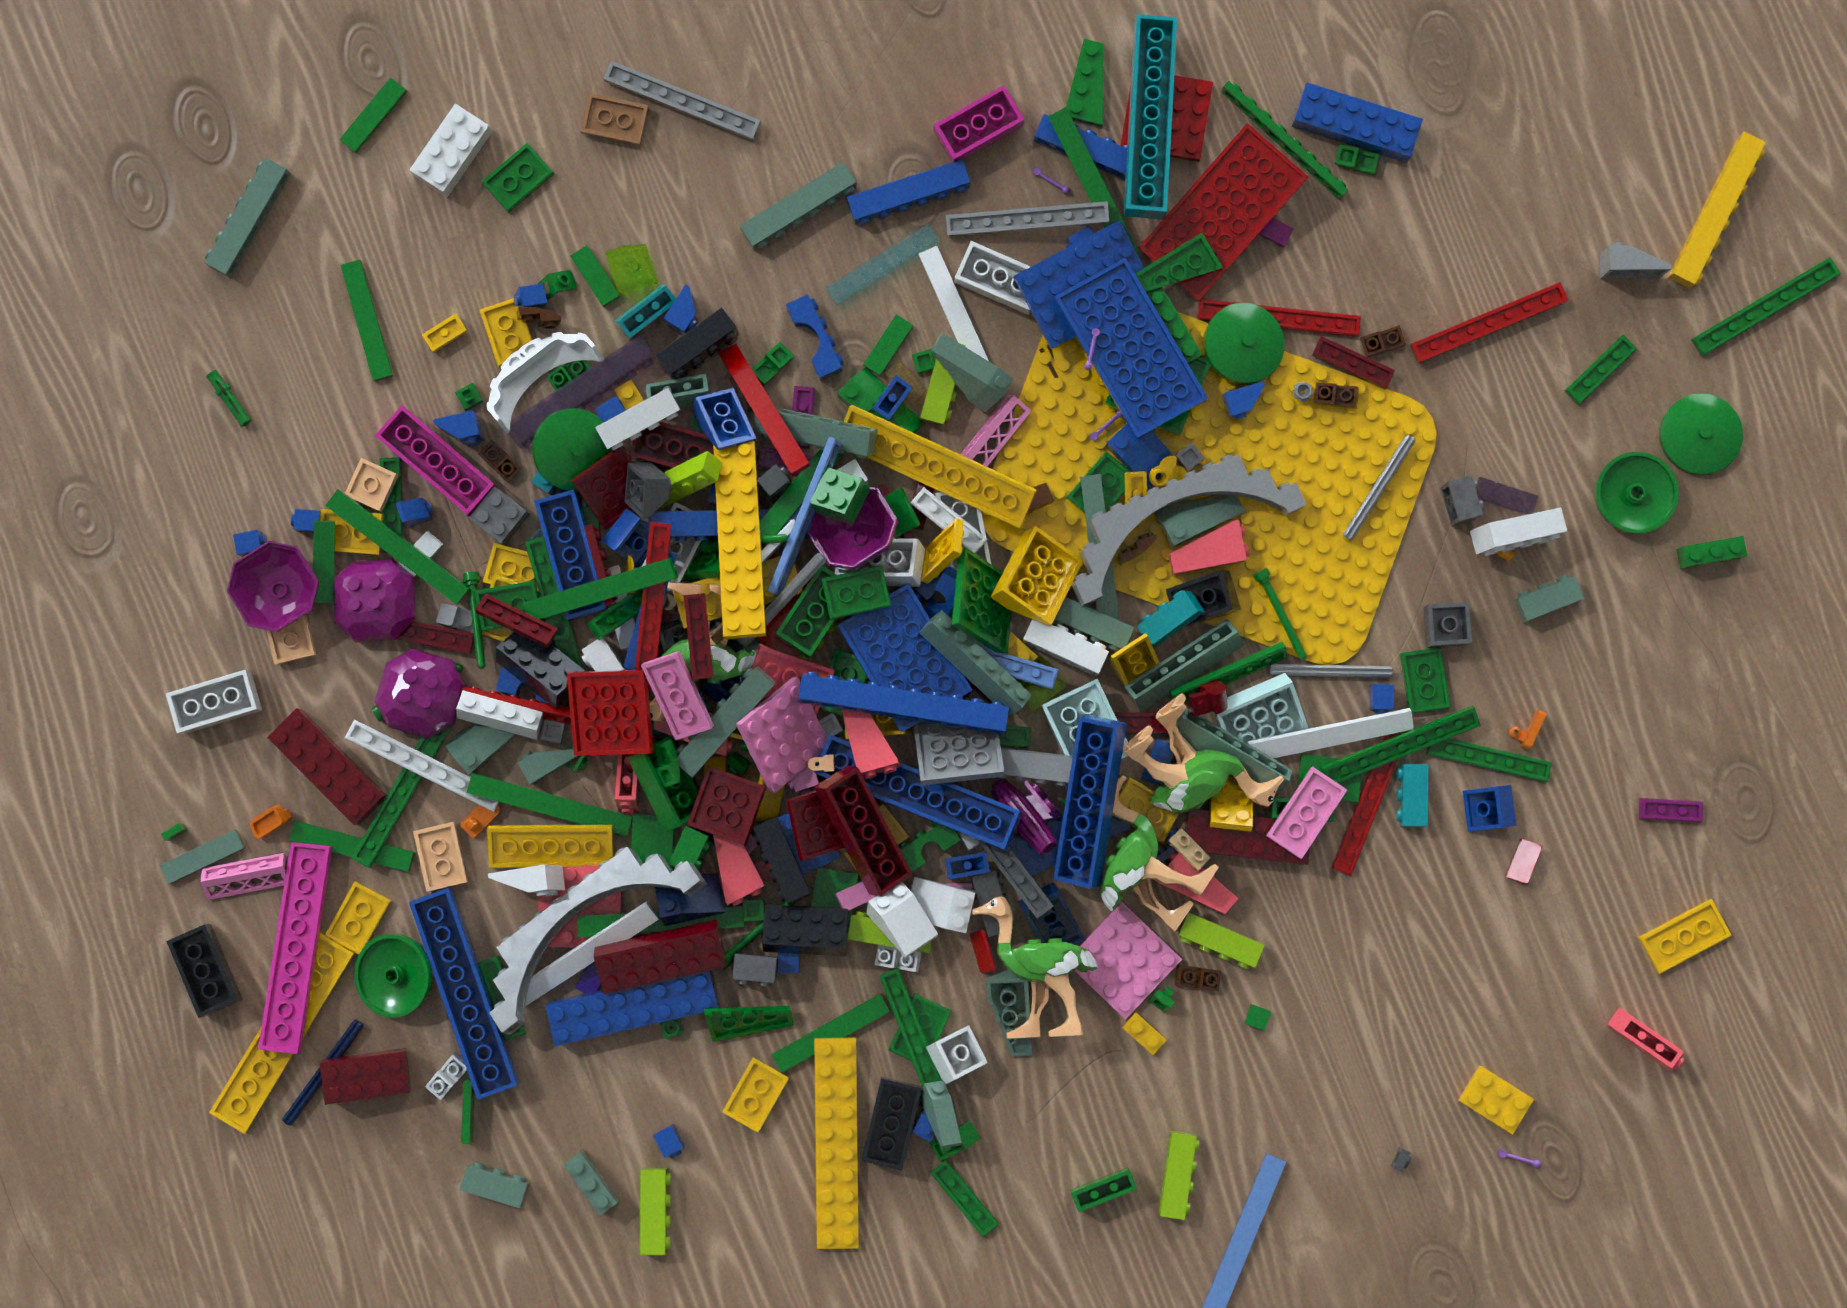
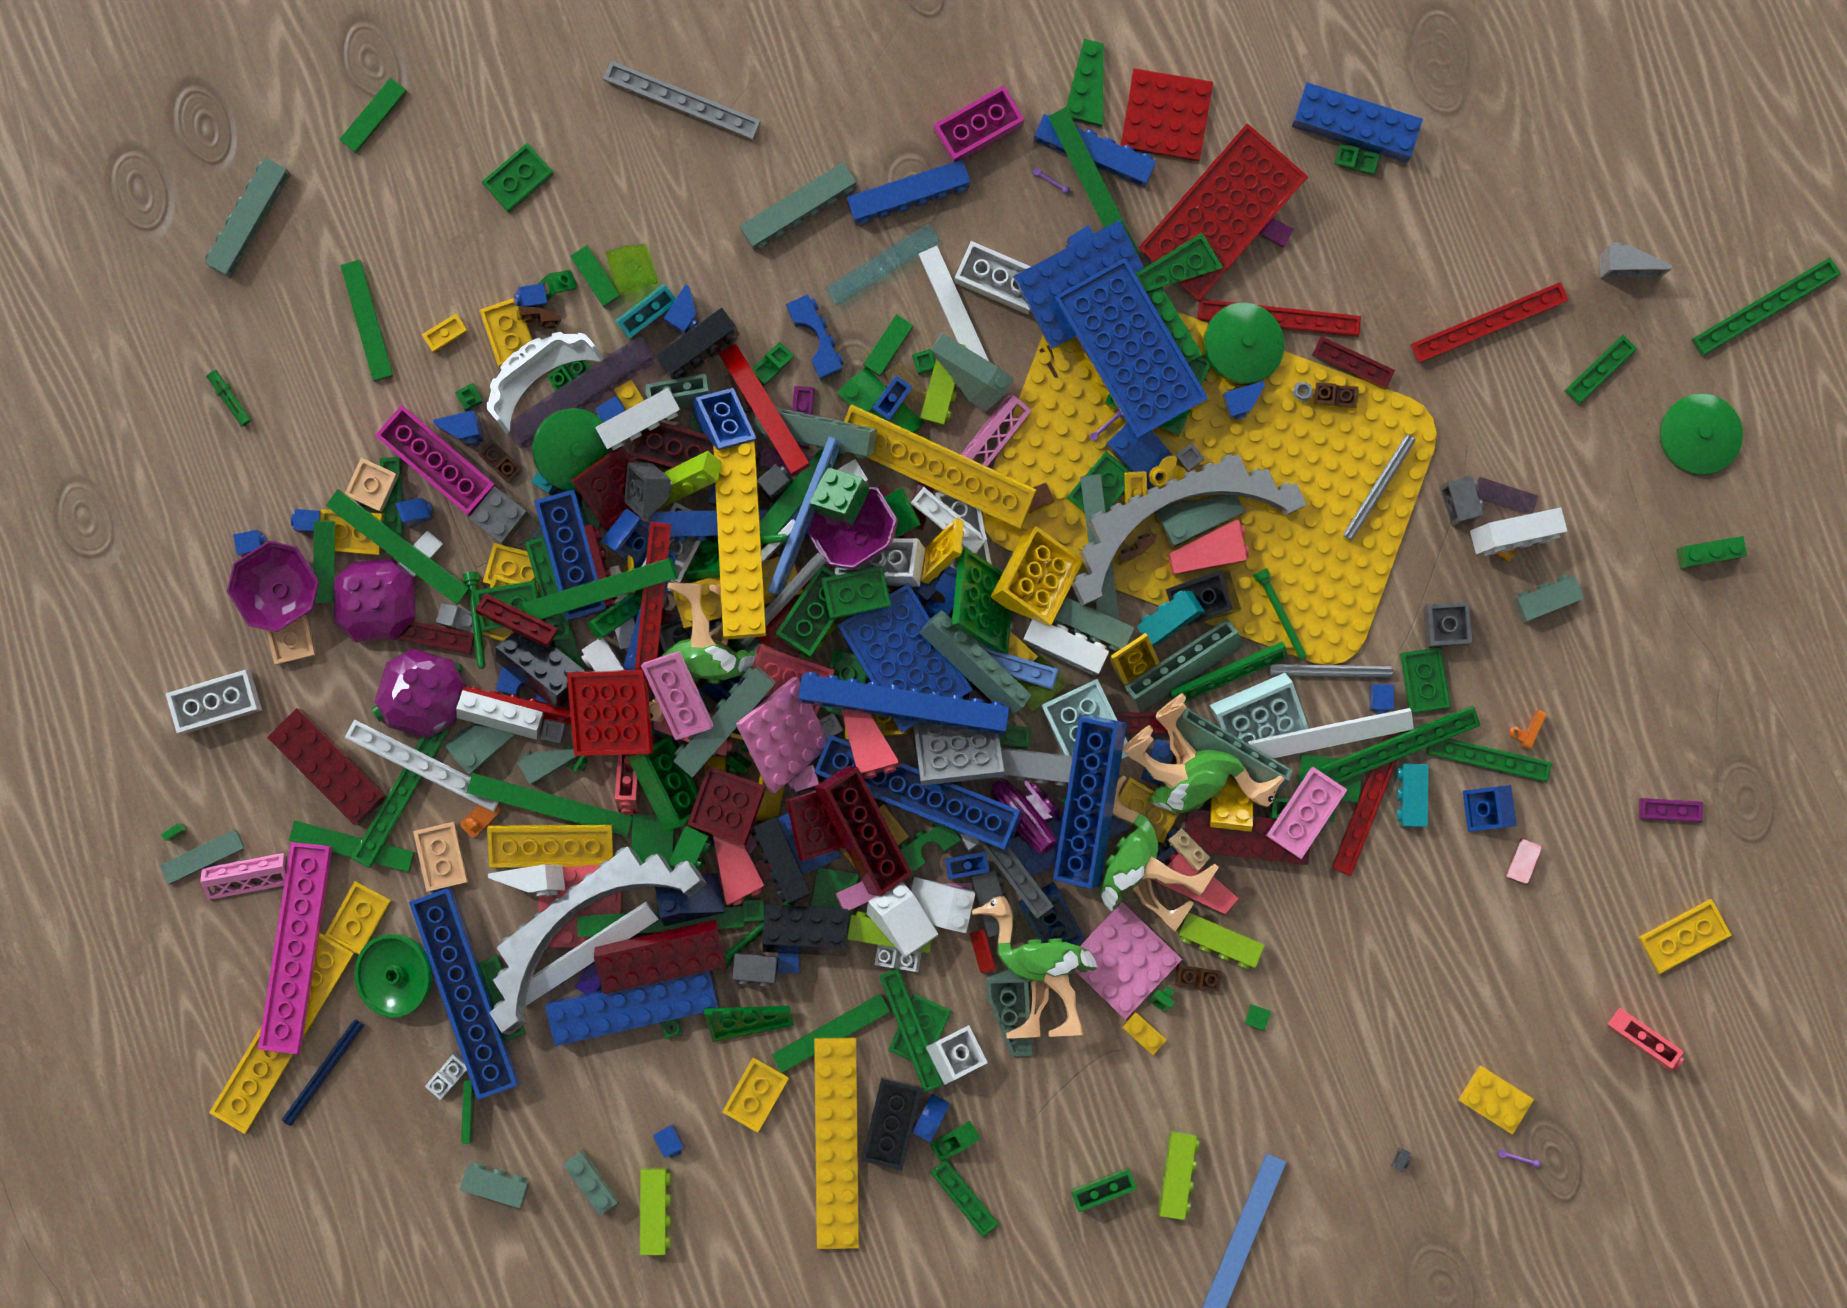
(204, 970): black brick -> none
(270, 821): orange piece -> none
(365, 1076): dark red brick -> none
(451, 150): white brick -> none
(614, 119): medium nougat plate -> none
(669, 769): green slope -> none
(698, 636): dark red plate -> none
(826, 763): light nougat piece -> none
(940, 1113): sand green slope -> none
(1027, 218): light grey plate -> none
(1095, 333): medium lavender hinge -> none
(1150, 117): teal brick -> none
(1209, 699): dark red brick -> none
(1280, 136): green plate -> none
(1383, 341): reddish brown slope -> none
(1636, 493): green dish -> none
(1717, 209): yellow brick -> none

